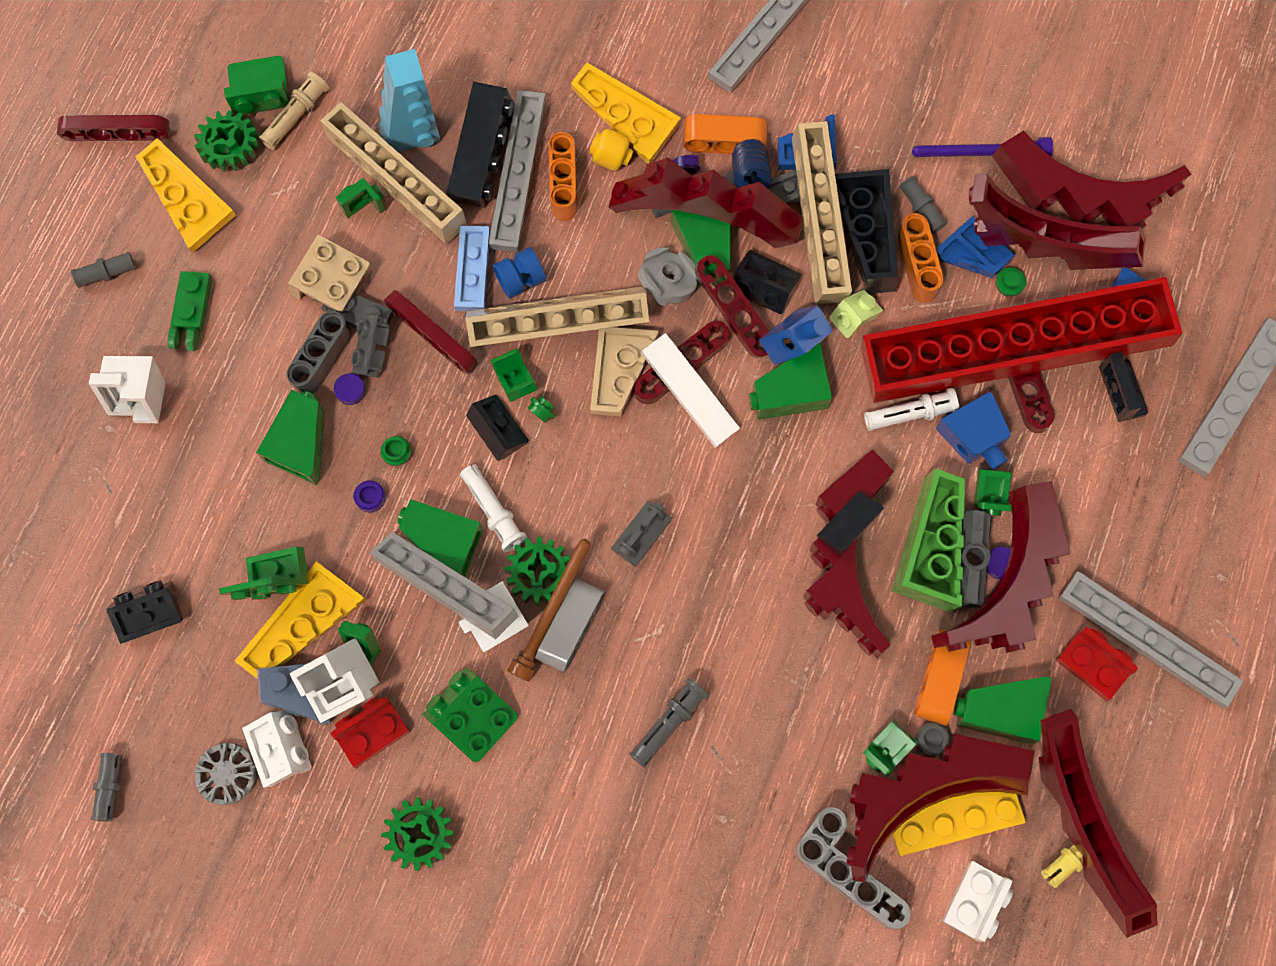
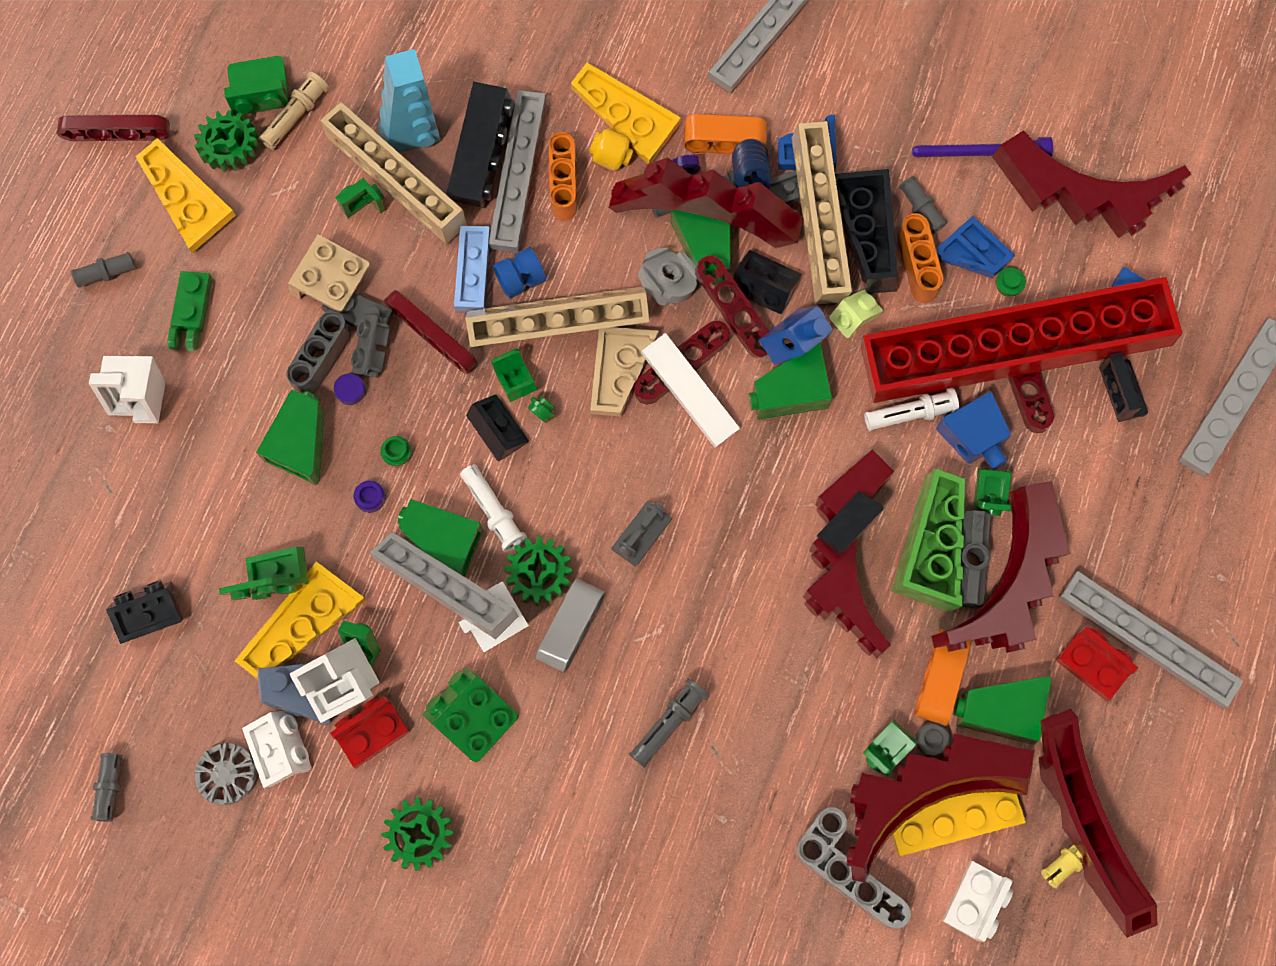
(523, 664): dark orange piece -> none
(998, 562): dark purple tile -> none
(1040, 235): dark red arch -> none

